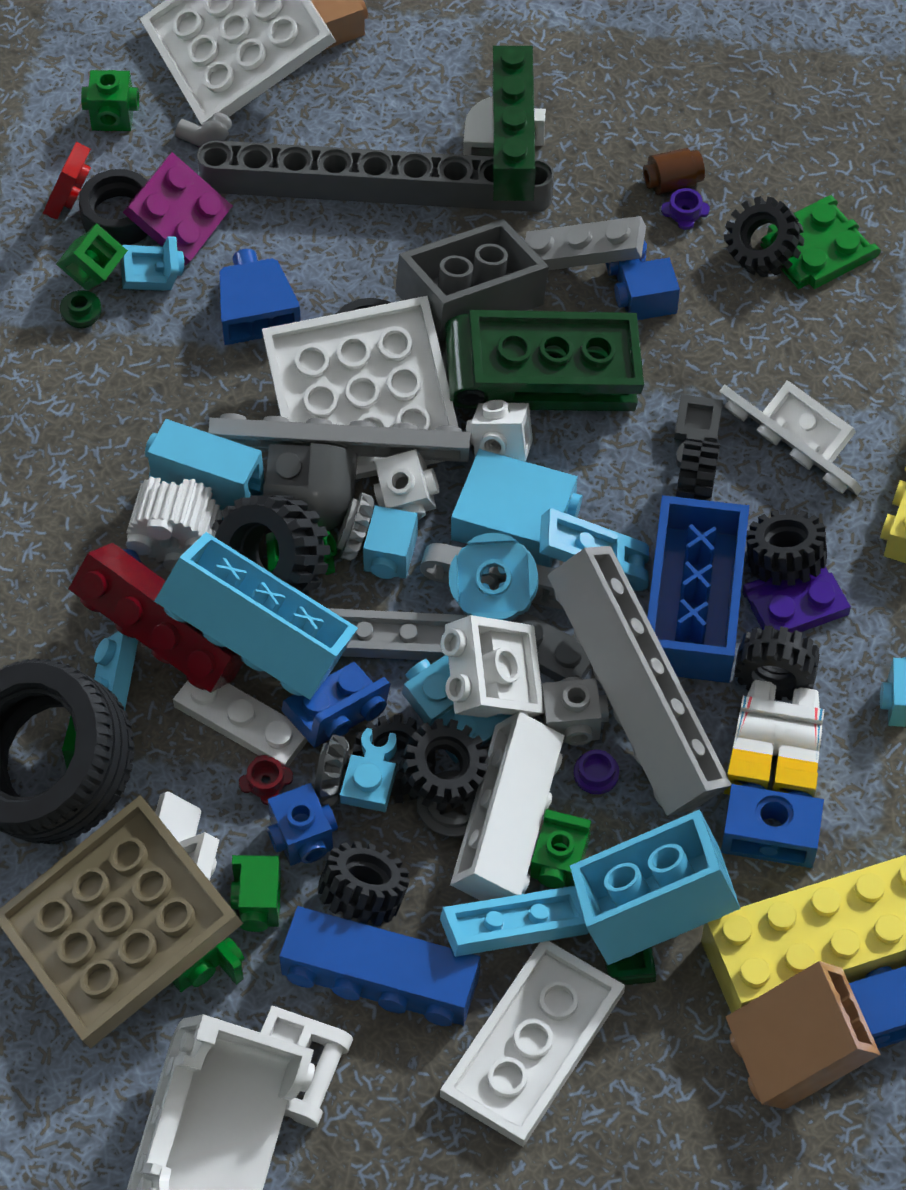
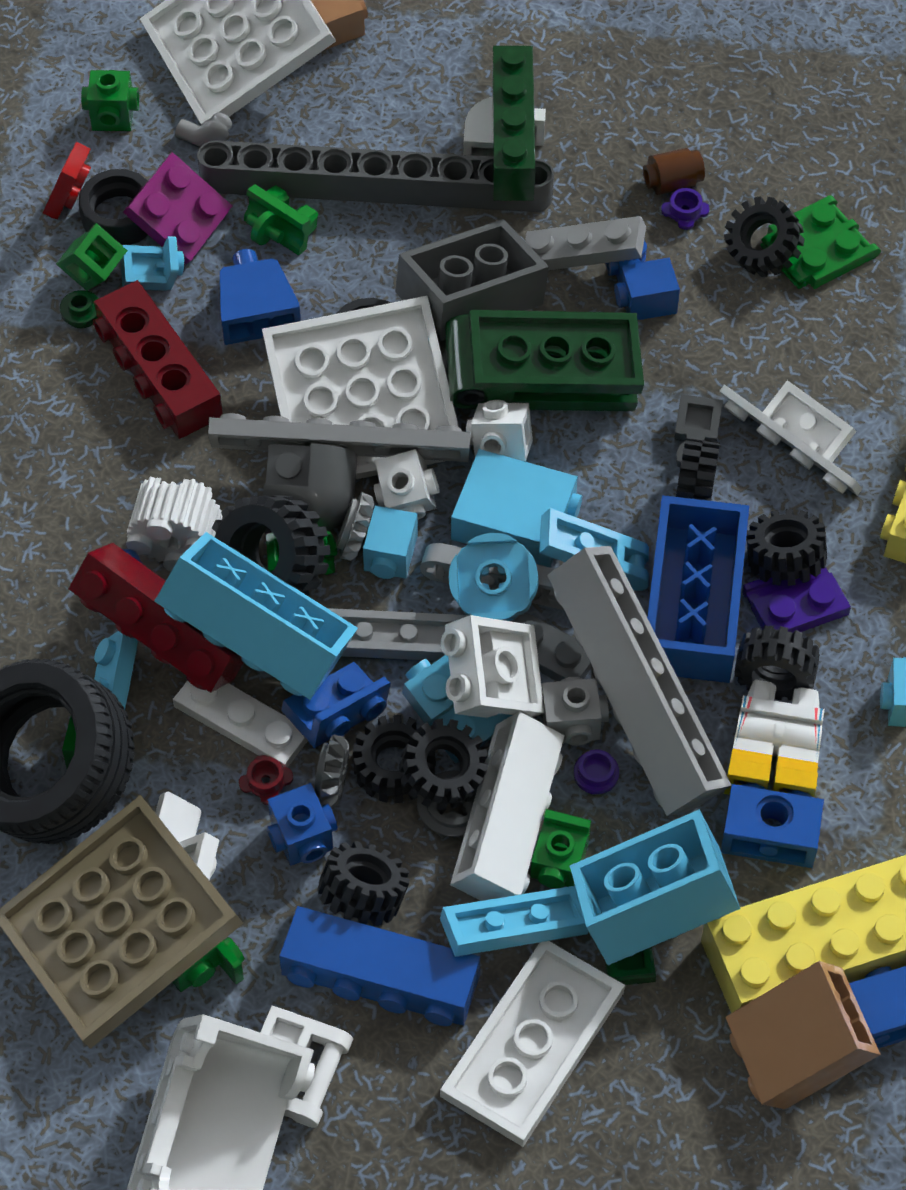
(157, 359): none -> dark red brick
(219, 463): medium azure brick -> none
(256, 891): green brick -> none
(275, 220): none -> green hips
(370, 777): medium azure plate -> none

